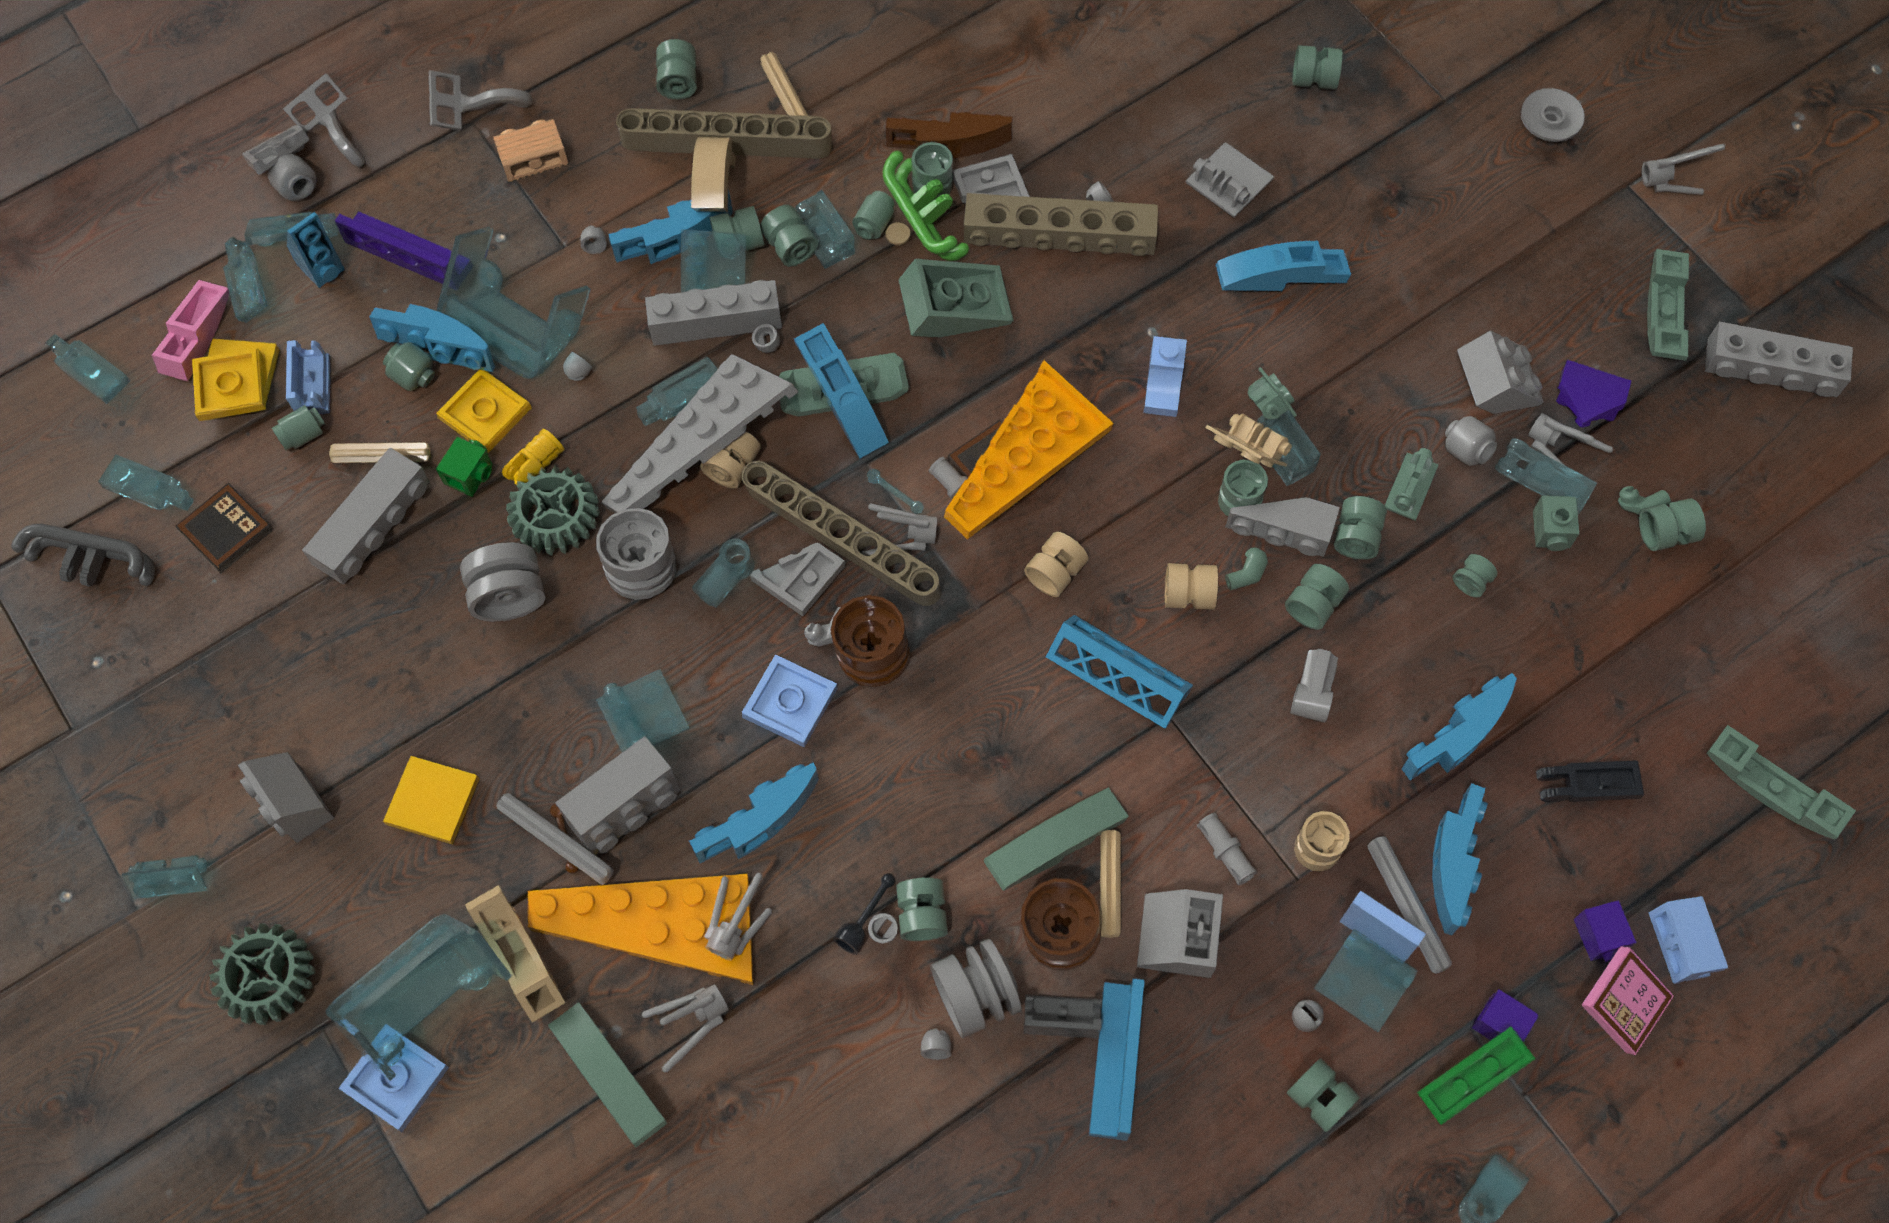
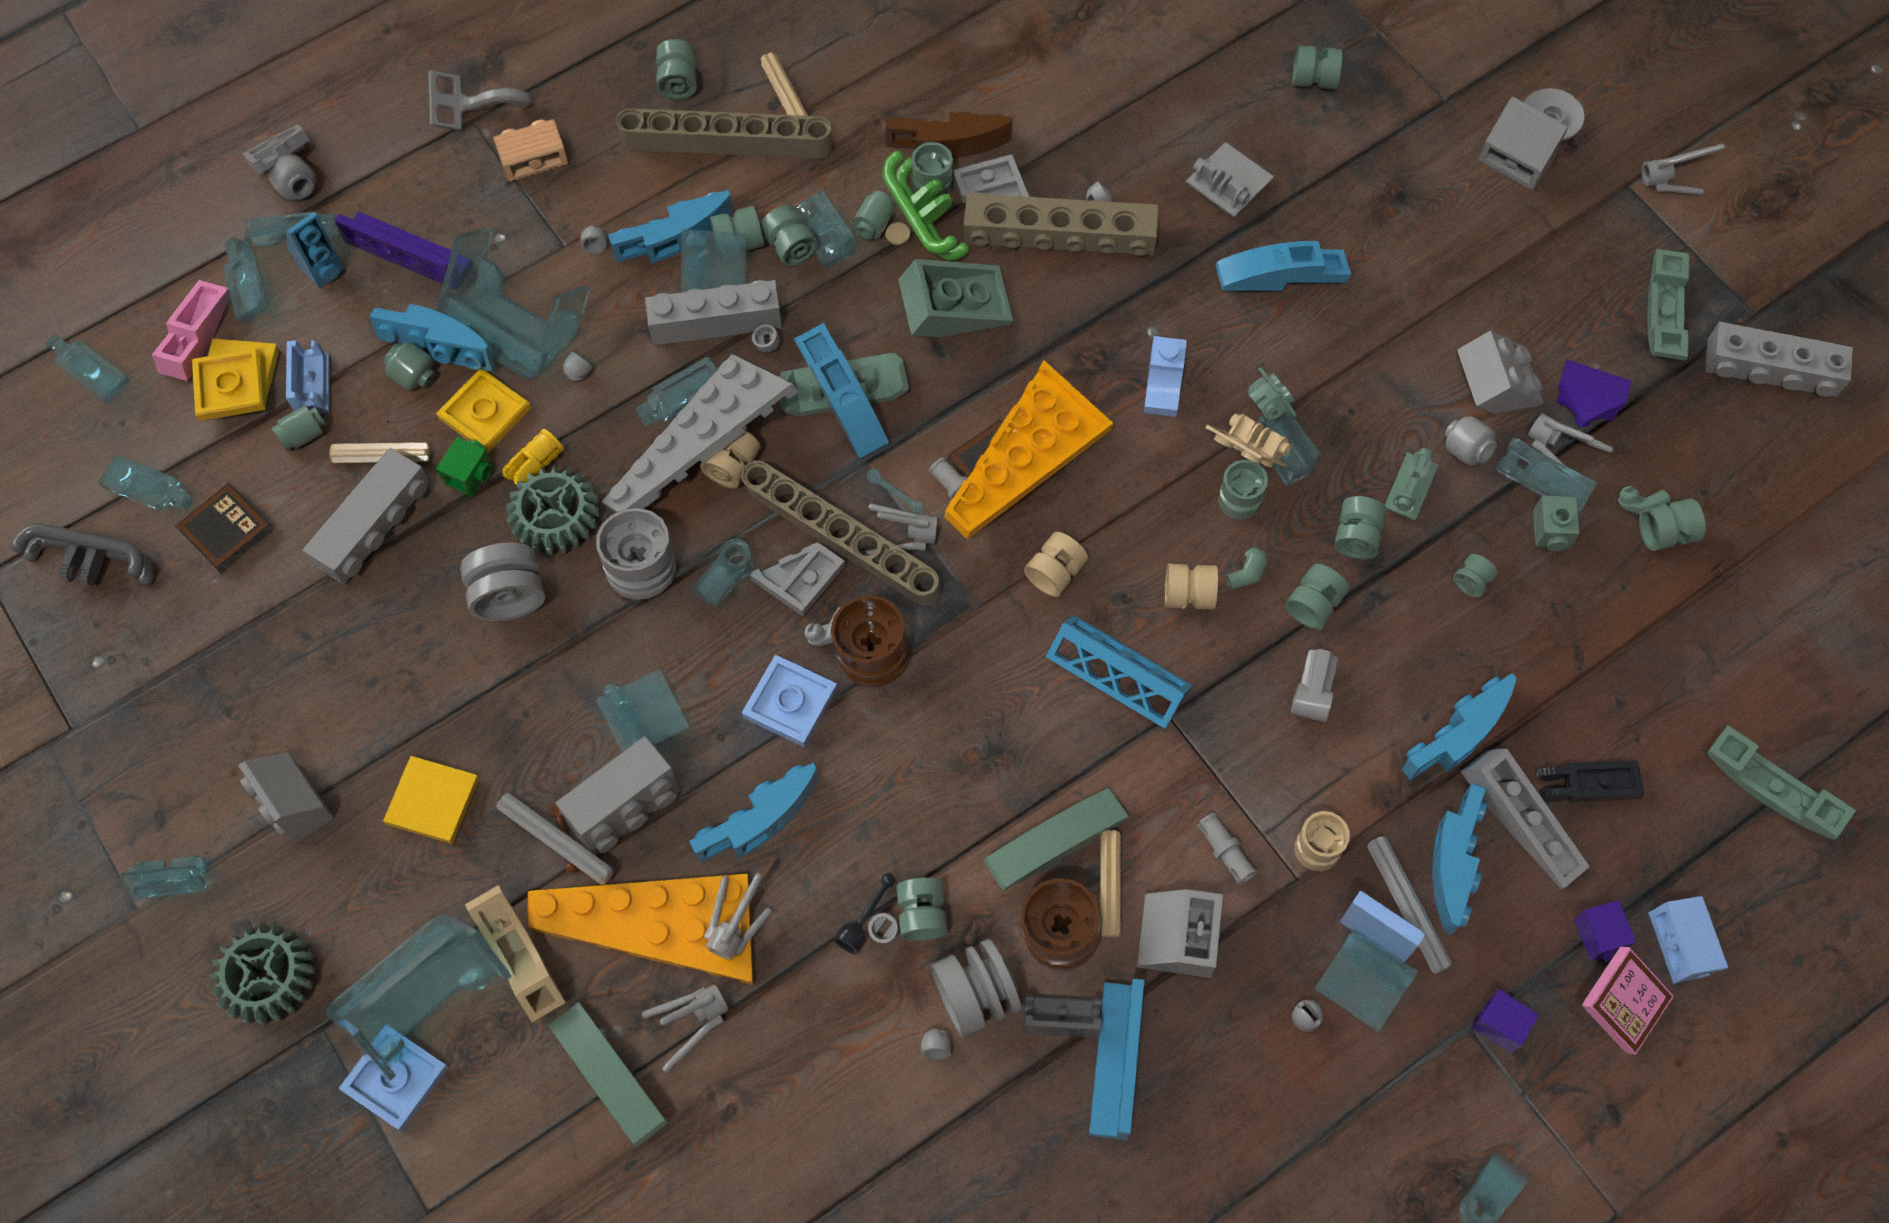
(327, 116): light grey piece -> none
(710, 174): tan arch -> none
(1293, 523): light grey slope -> none
(1313, 1084): sand green wheel -> none
(1476, 1075): green tile -> none
(1523, 143): none -> light grey slope
(1525, 815): none -> light grey slope

